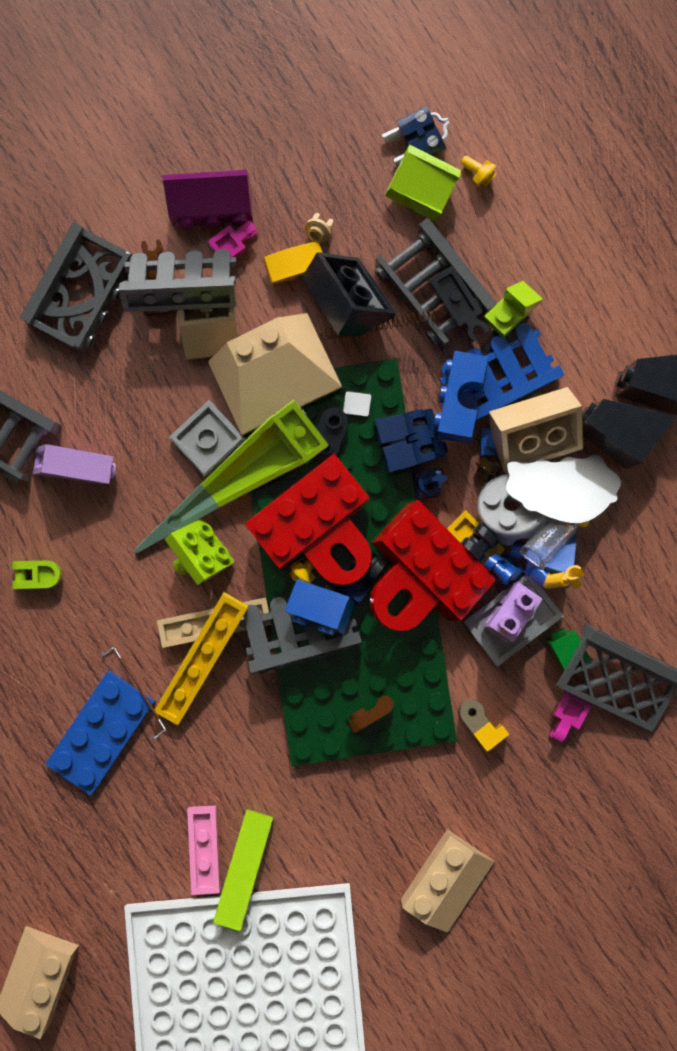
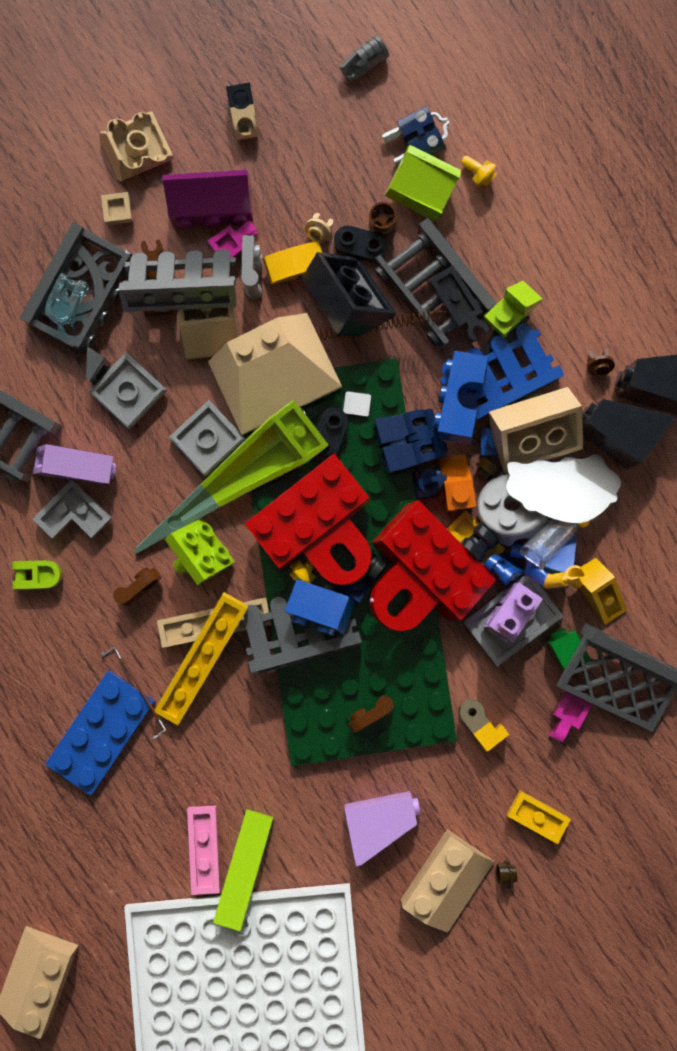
(62, 308): none -> clear light blue plate
(72, 505): none -> light grey plate
(96, 366): none -> dark grey slope
(117, 208): none -> tan plate
(127, 391): none -> light grey plate
(134, 145): none -> tan slope
(144, 582): none -> reddish brown plate
(242, 110): none -> leg
(251, 262): none -> light grey plate
(359, 245): none -> black plate
(364, 59): none -> dark grey hinge
(379, 822): none -> lavender slope
(381, 213): none -> reddish brown wheel
(458, 489): none -> orange slope
(506, 874): none -> dark brown plate
(538, 817): none -> yellow plate
(600, 365): none -> reddish brown plate
(602, 591): none -> yellow slope

